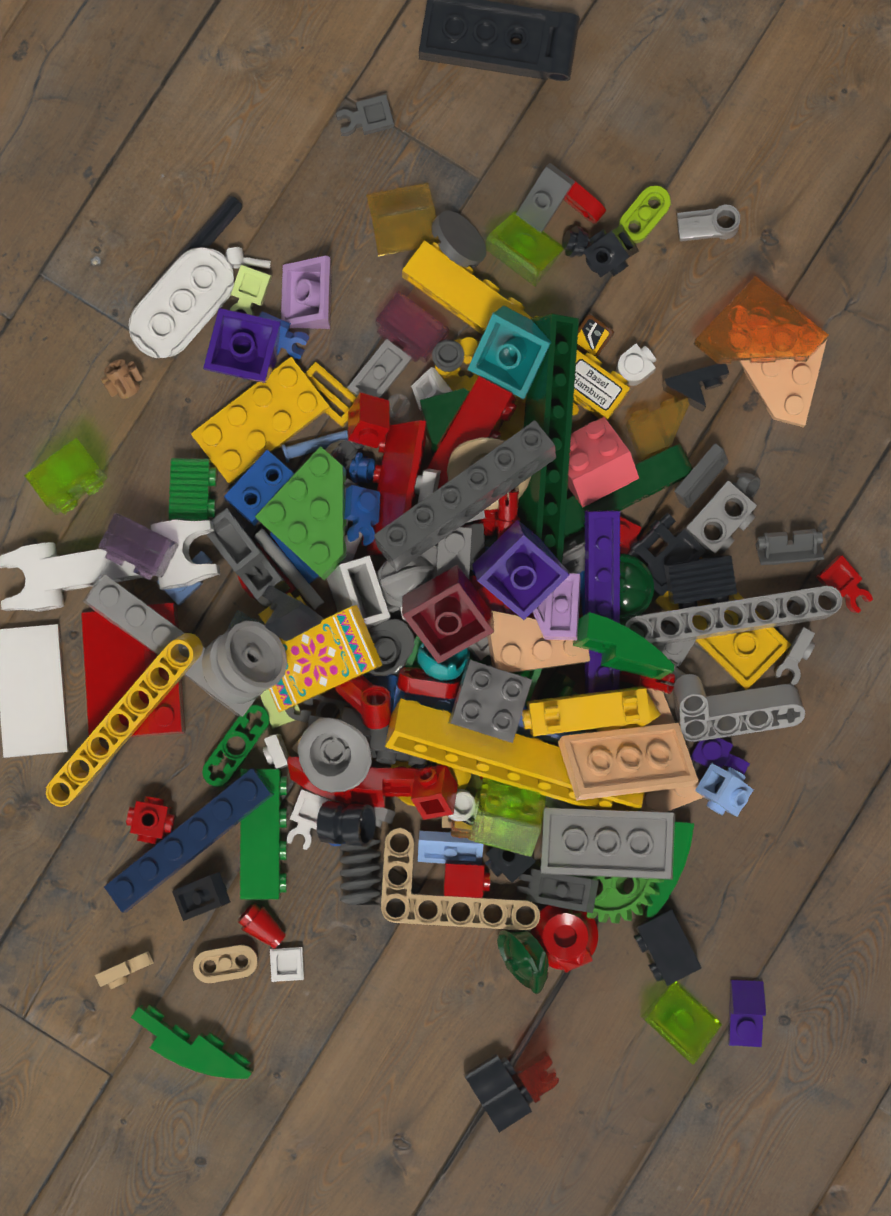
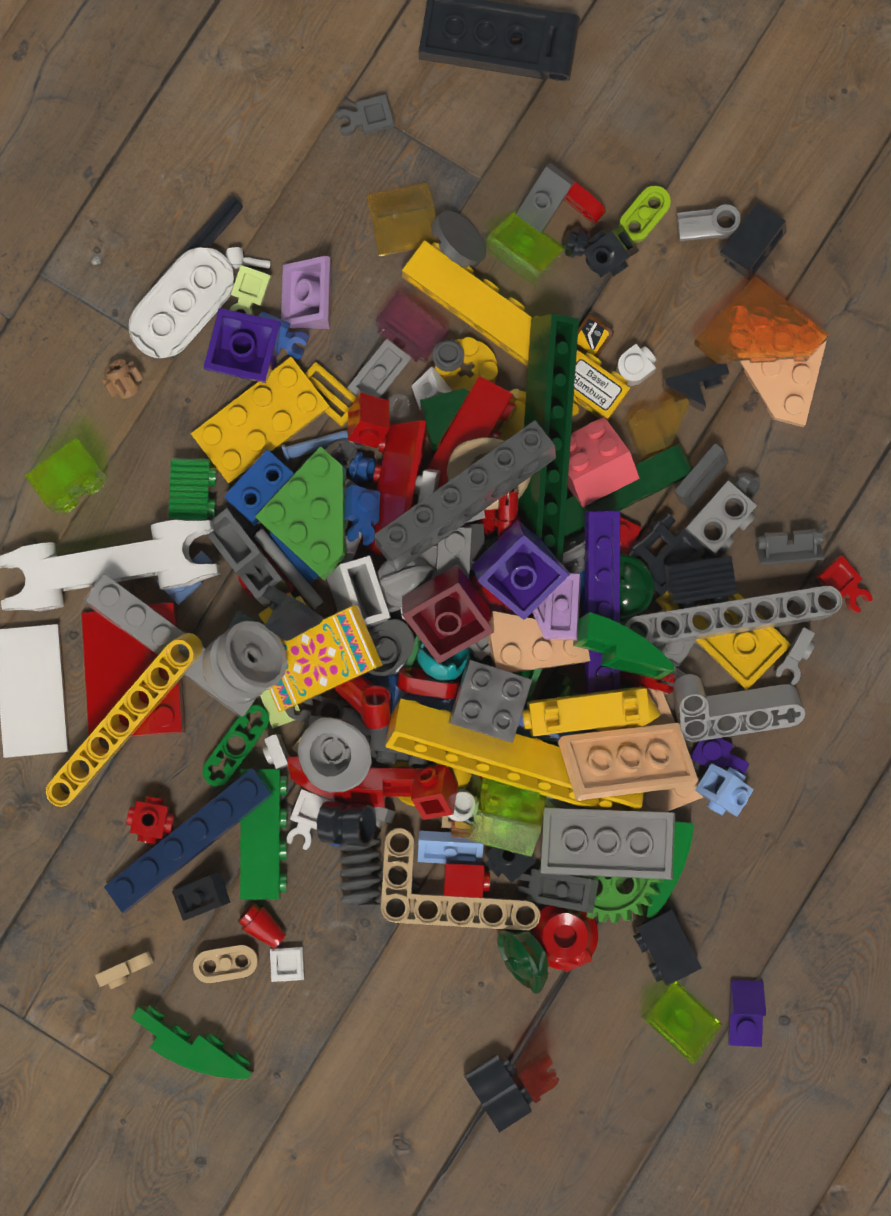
(138, 546): clear purple brick -> none
(510, 351): teal slope -> none
(753, 241): none -> black hinge

